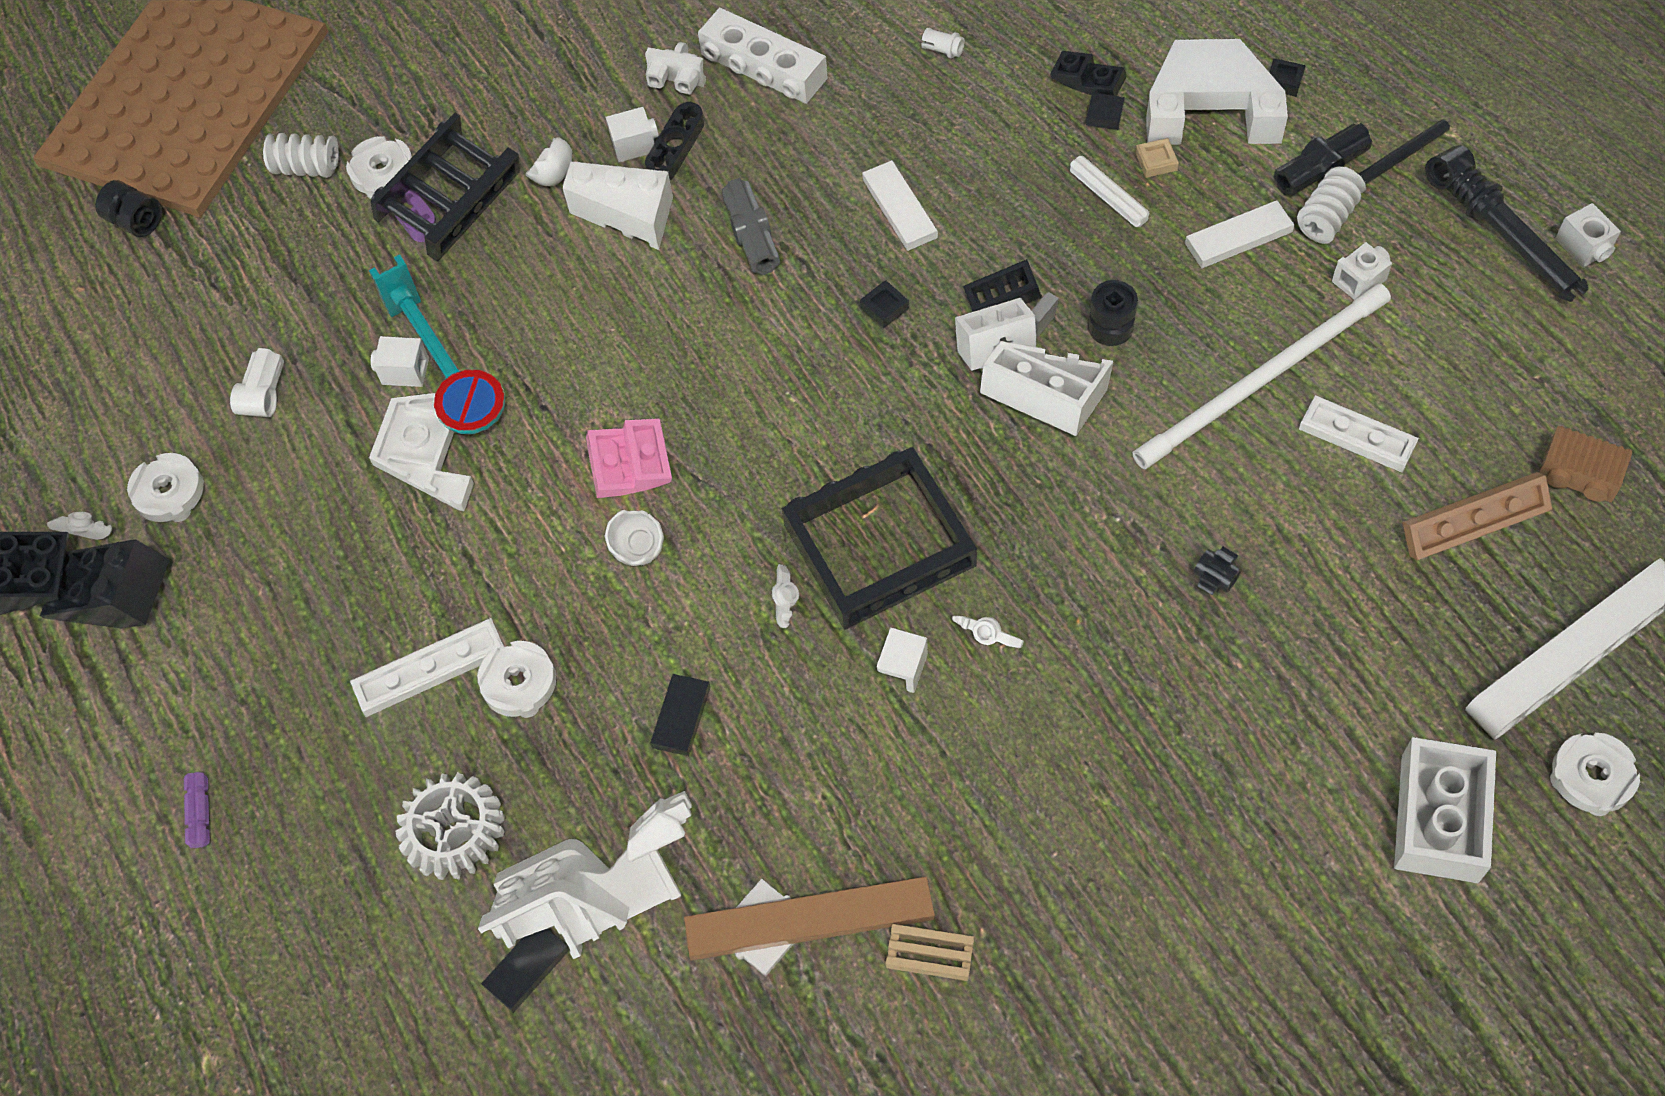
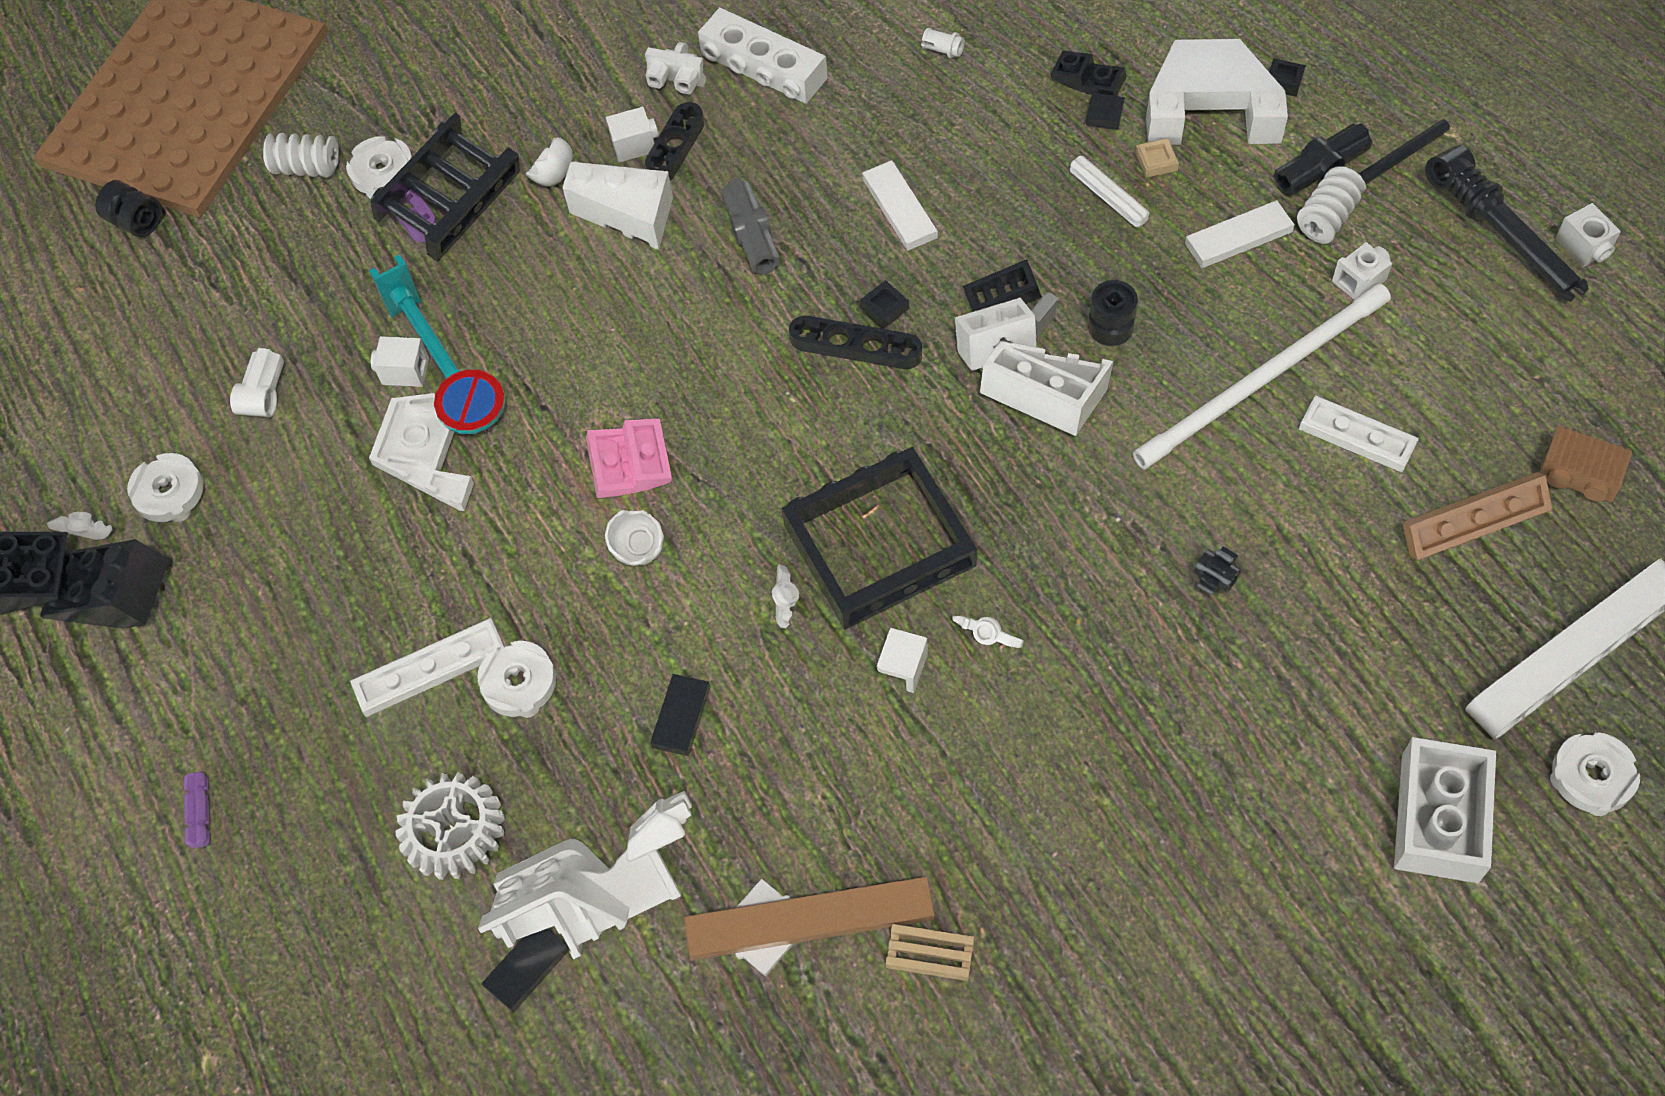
(857, 336): none -> black beam

